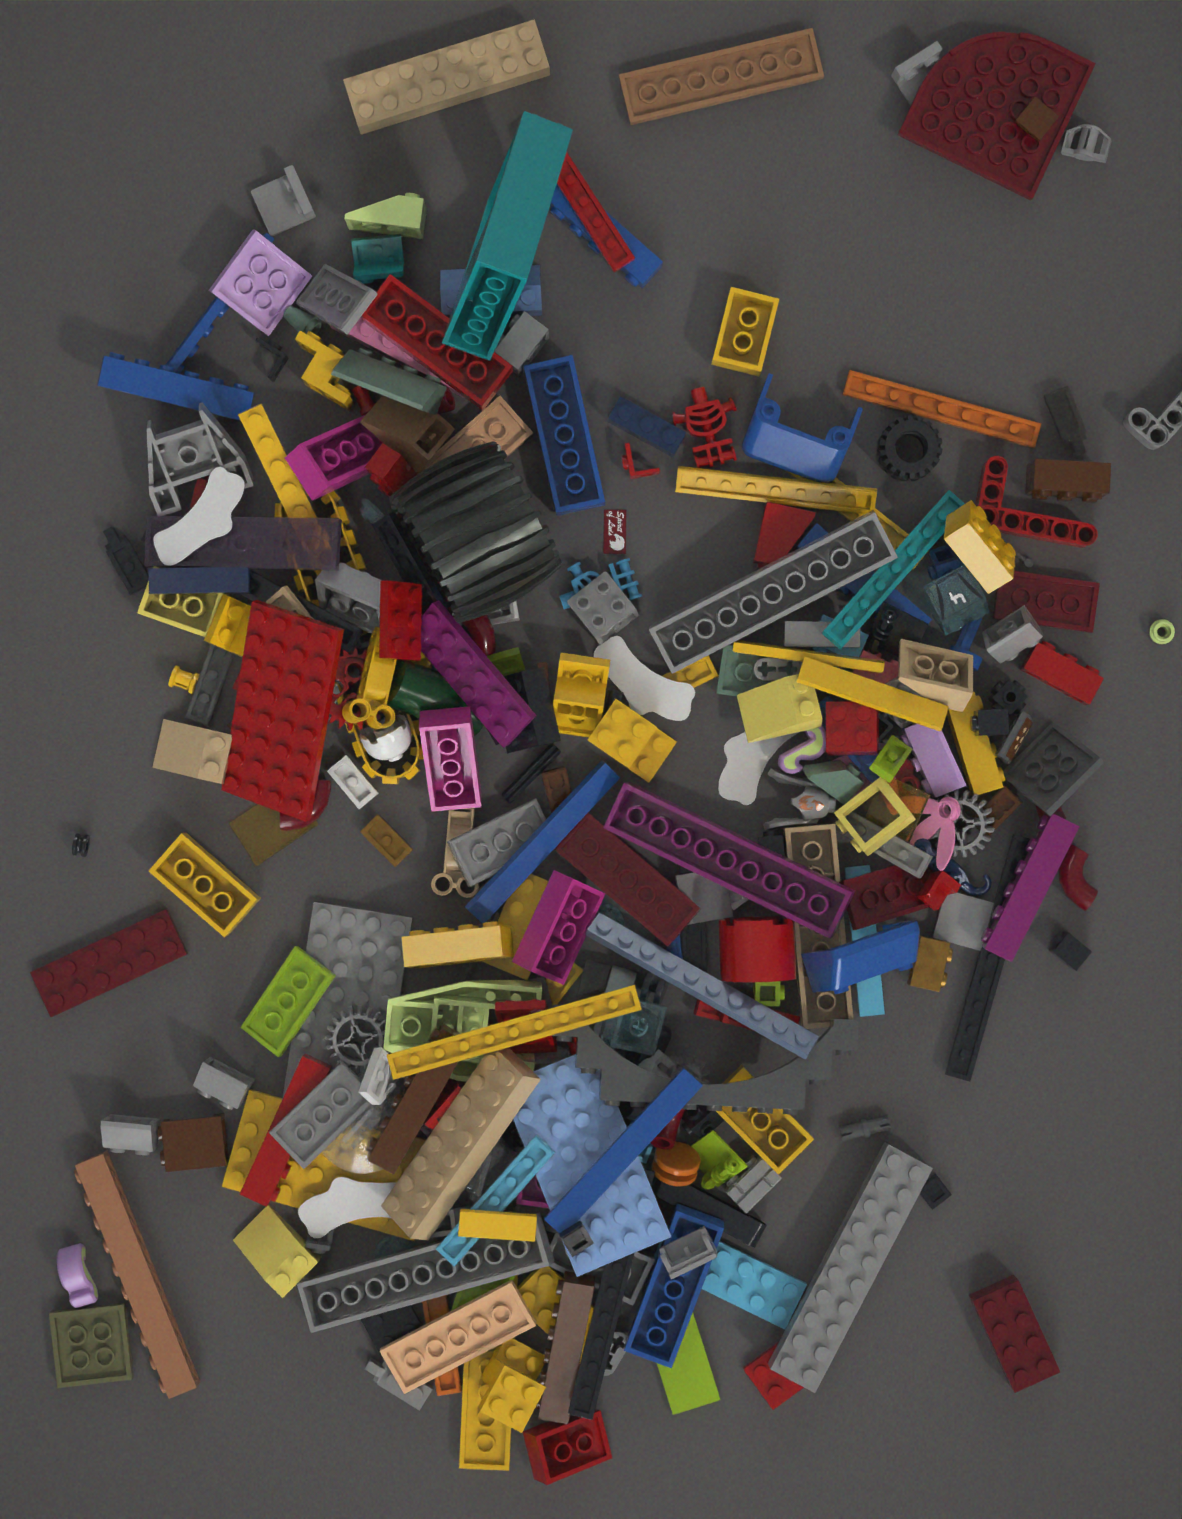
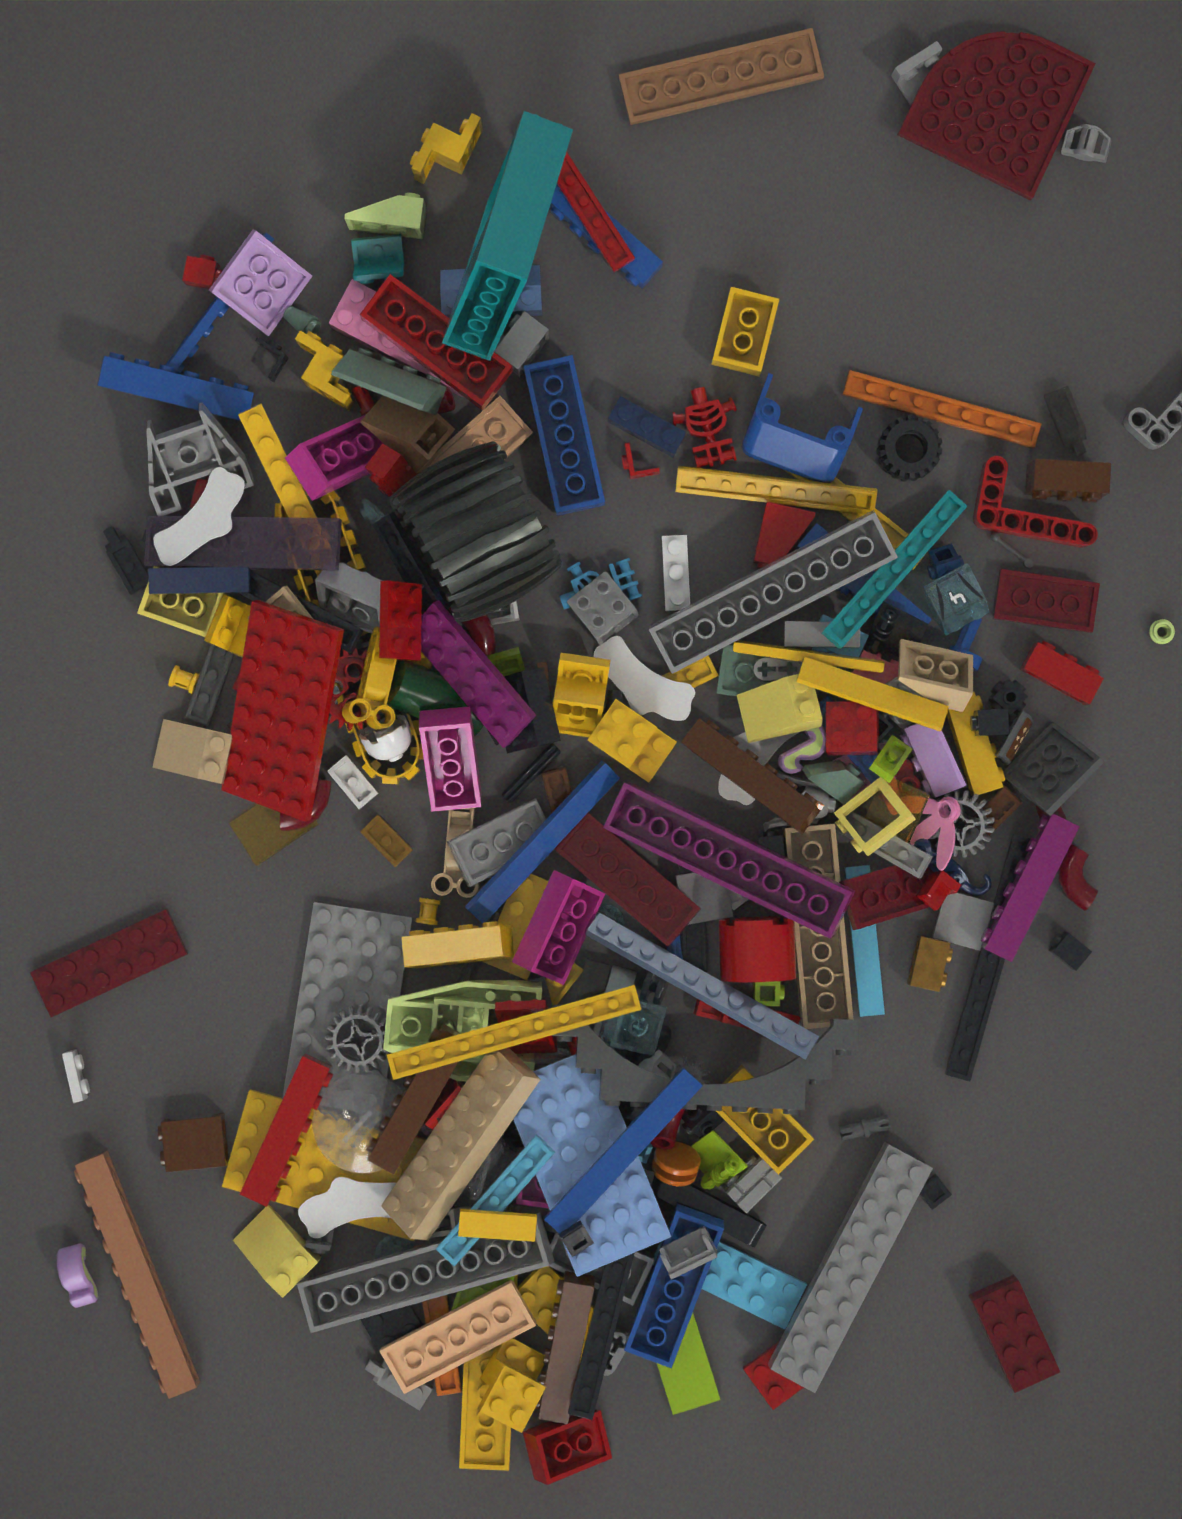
(78, 1085): none -> white plate
(80, 845): black bush -> none
(91, 1345): olive plate -> none
(130, 1133): light grey slope -> none
(201, 271): none -> red brick
(204, 884): yellow brick -> none
(222, 1083): light grey slope -> none
(283, 202): light grey bracket -> none
(288, 1001): lime tile -> none
(321, 1115): light grey tile -> none
(336, 298): light grey tile -> none
(377, 1078): white wing -> none
(428, 911): none -> yellow bush
(446, 148): none -> yellow bracket
(447, 77): tan brick -> none
(614, 532): dark red sticker -> none
(675, 572): none -> white plate
(751, 776): none -> reddish brown brick
(863, 958): blue windscreen -> none
(980, 546): yellow brick -> none
(1012, 635): light grey slope -> none
(1036, 119): reddish brown piece -> none

